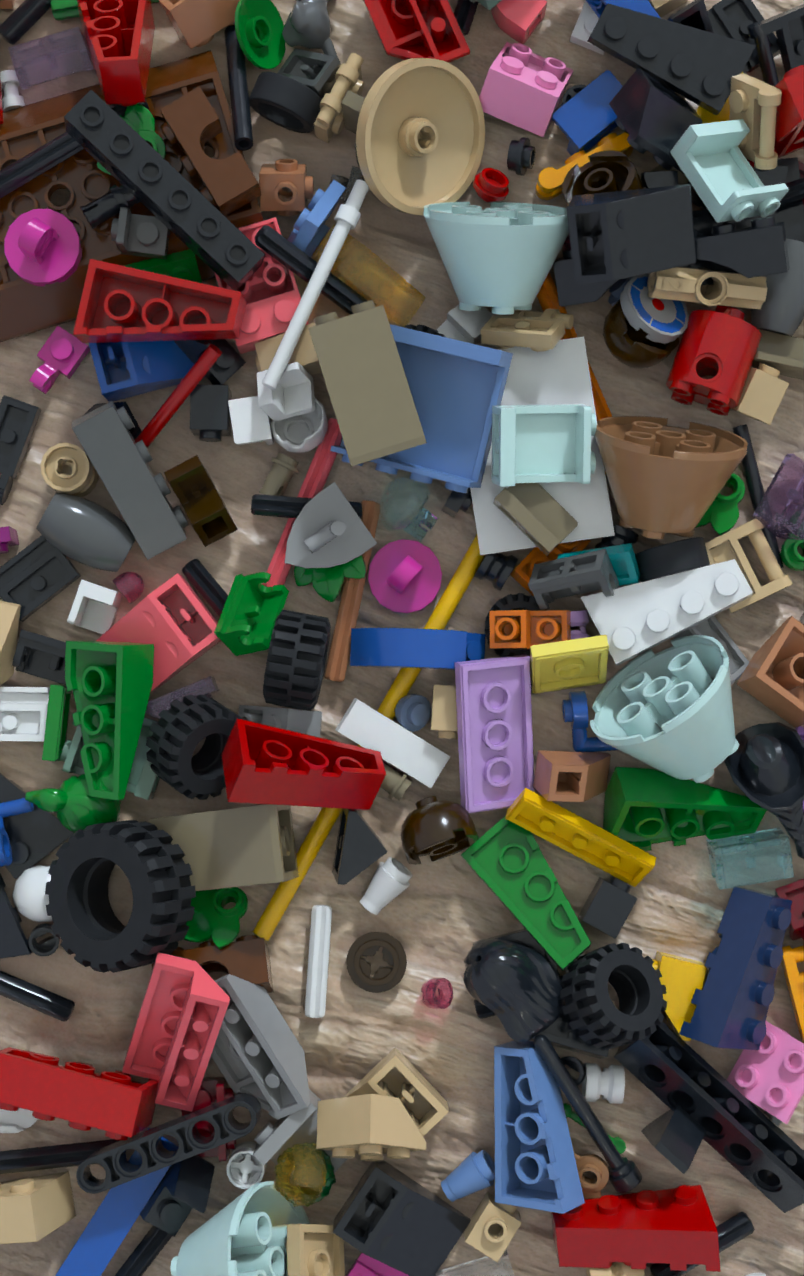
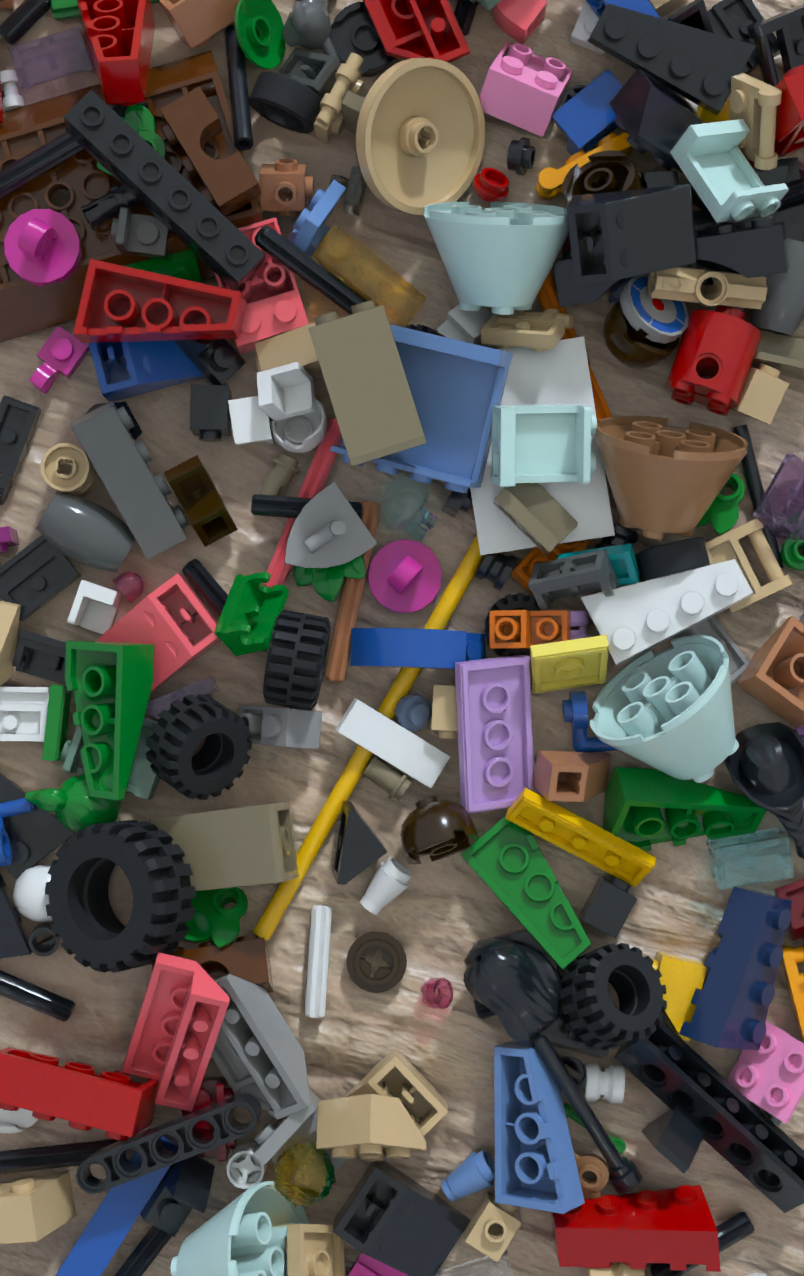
(179, 395): red bar -> none
(298, 769): red wedge -> none
(346, 219): white bar -> none
(355, 33): none -> black tile

